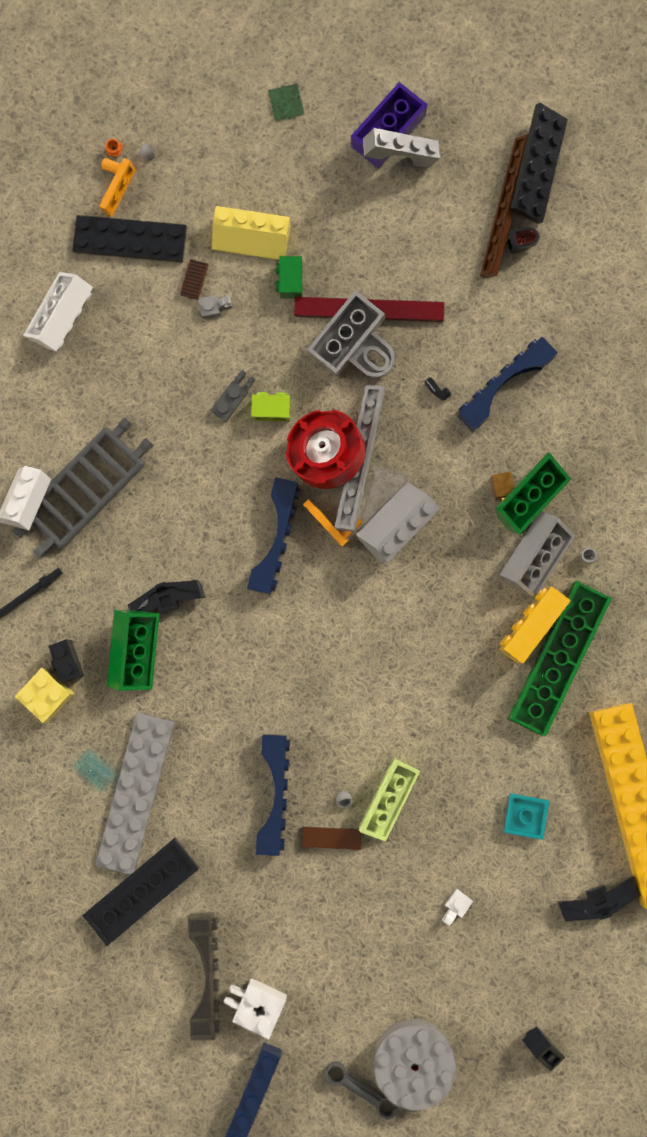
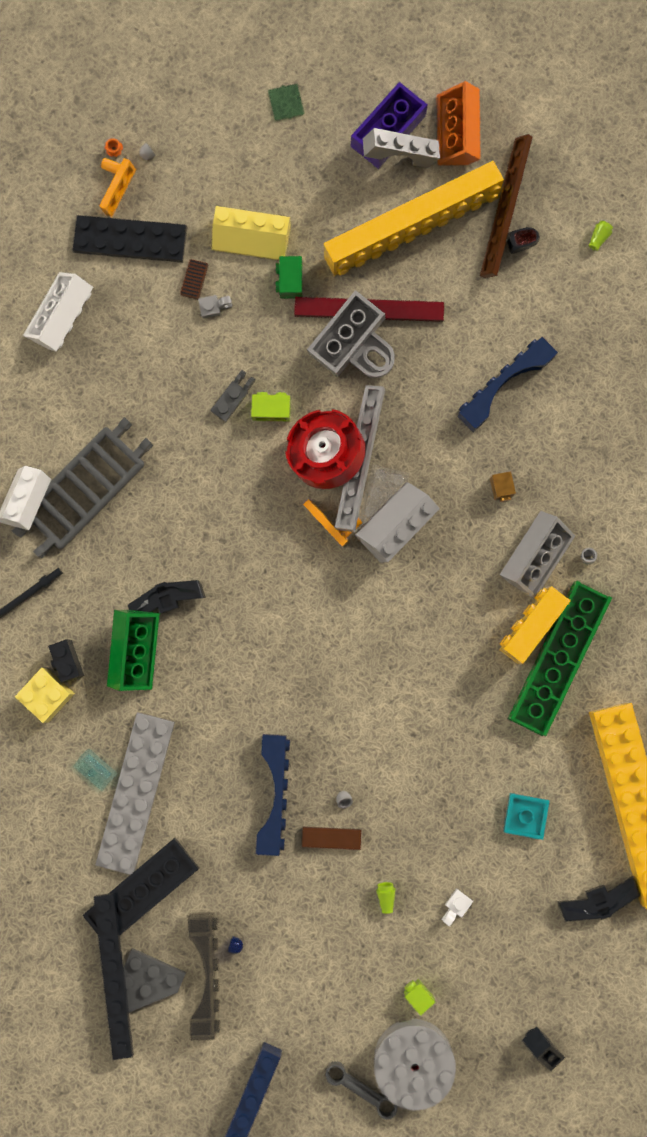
(113, 976): none -> black plate
(149, 979): none -> dark grey plate
(235, 946): none -> clear blue hinge
(248, 1016): white hinge -> none
(263, 575): dark blue arch -> none
(386, 896): none -> lime cone
(388, 800): yellowish green slope -> none
(413, 219): none -> yellow brick
(418, 996): none -> lime brick
(435, 389): black arm -> none
(459, 125): none -> orange slope
(532, 494): green slope -> none
(539, 163): black plate -> none
(600, 235): none -> lime cone

